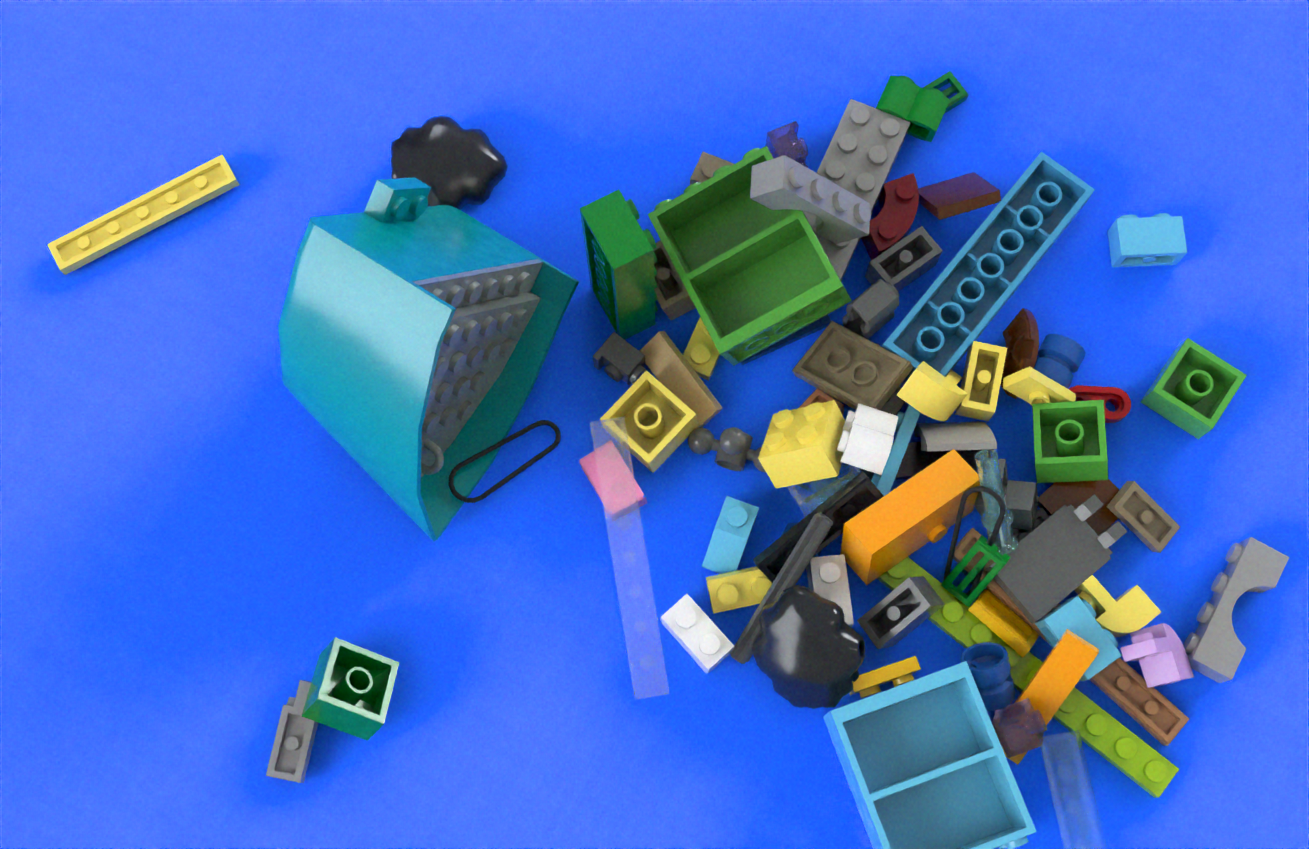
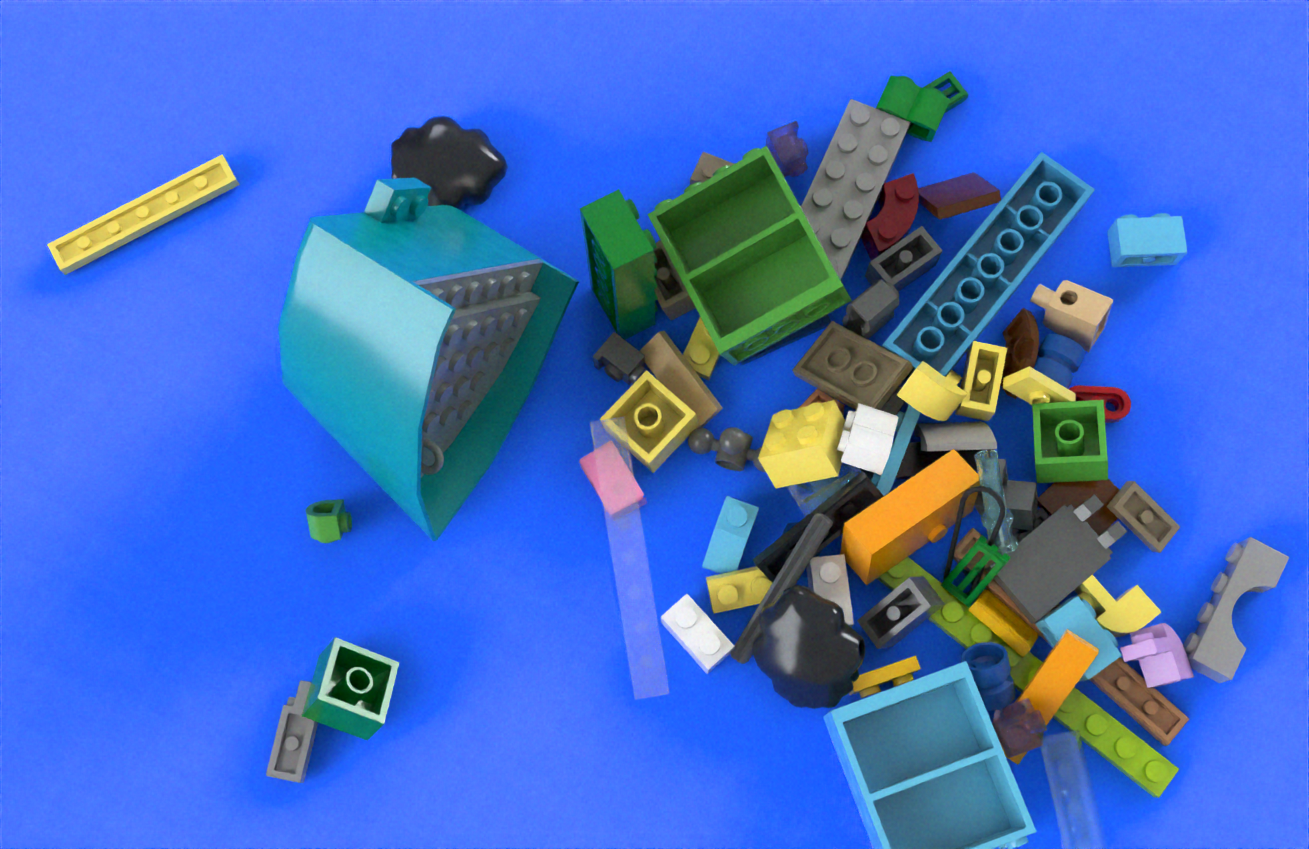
(328, 520): none -> bright green plate
(513, 474): black piece -> none
(790, 185): light grey arch -> none
(1074, 311): none -> tan torso
(1193, 388): bright green brick -> none

